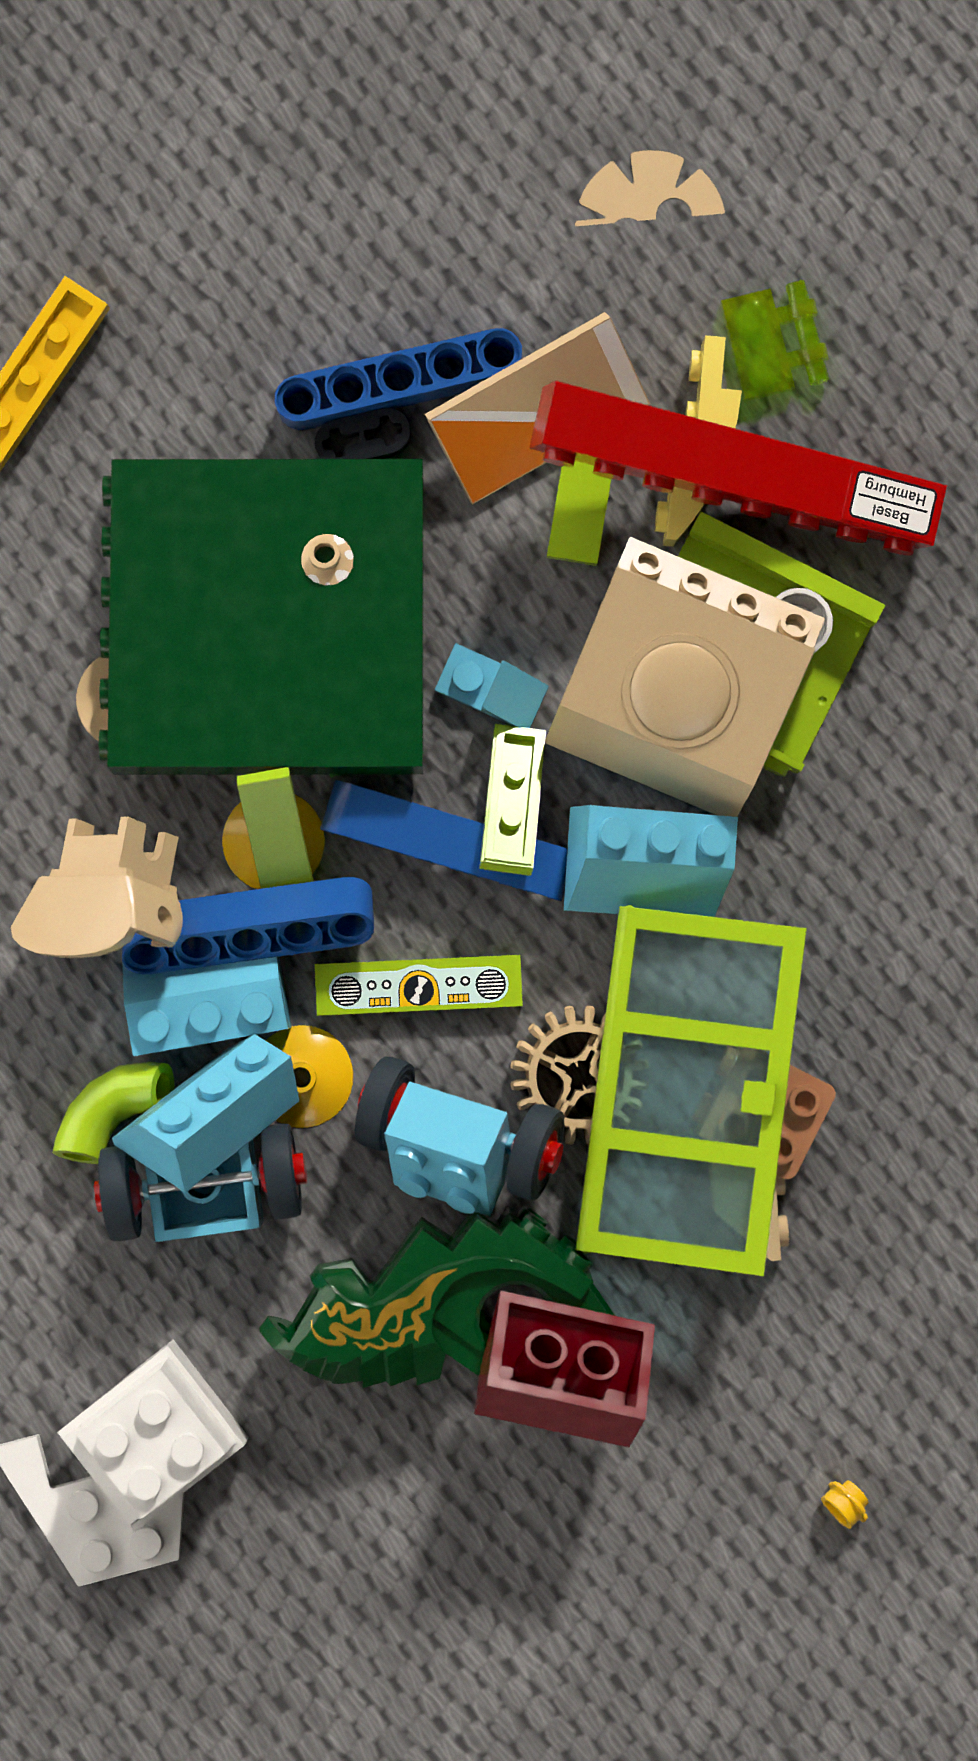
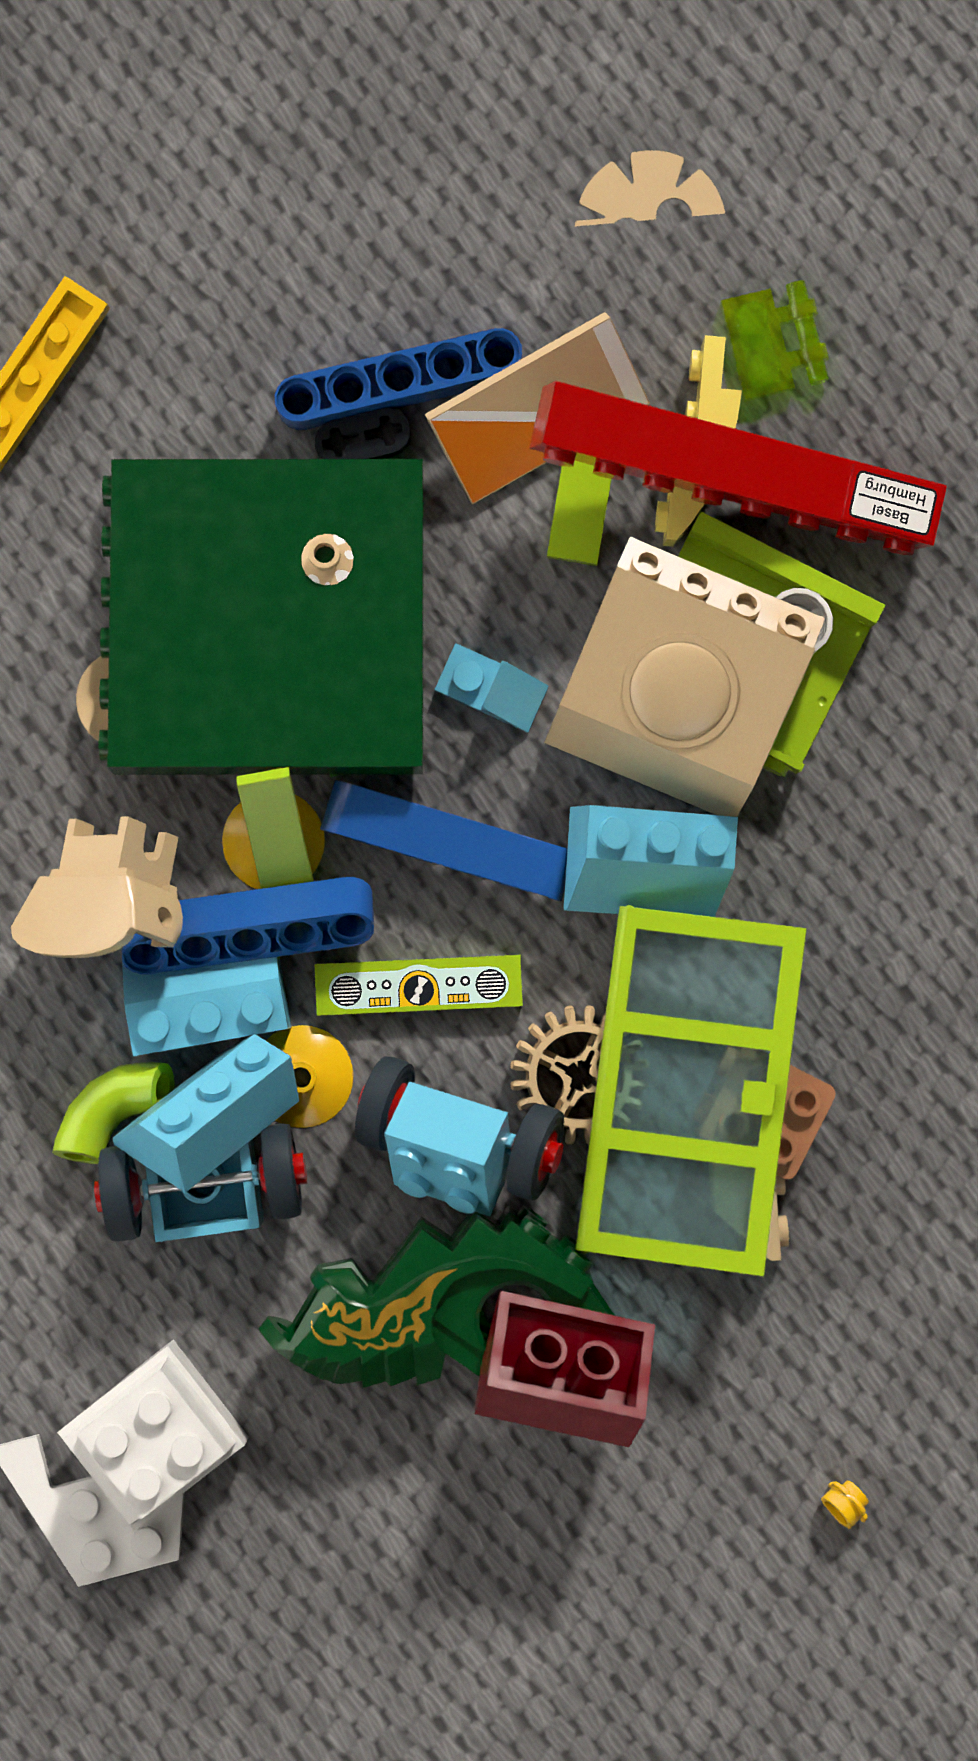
(512, 800): tile -> none

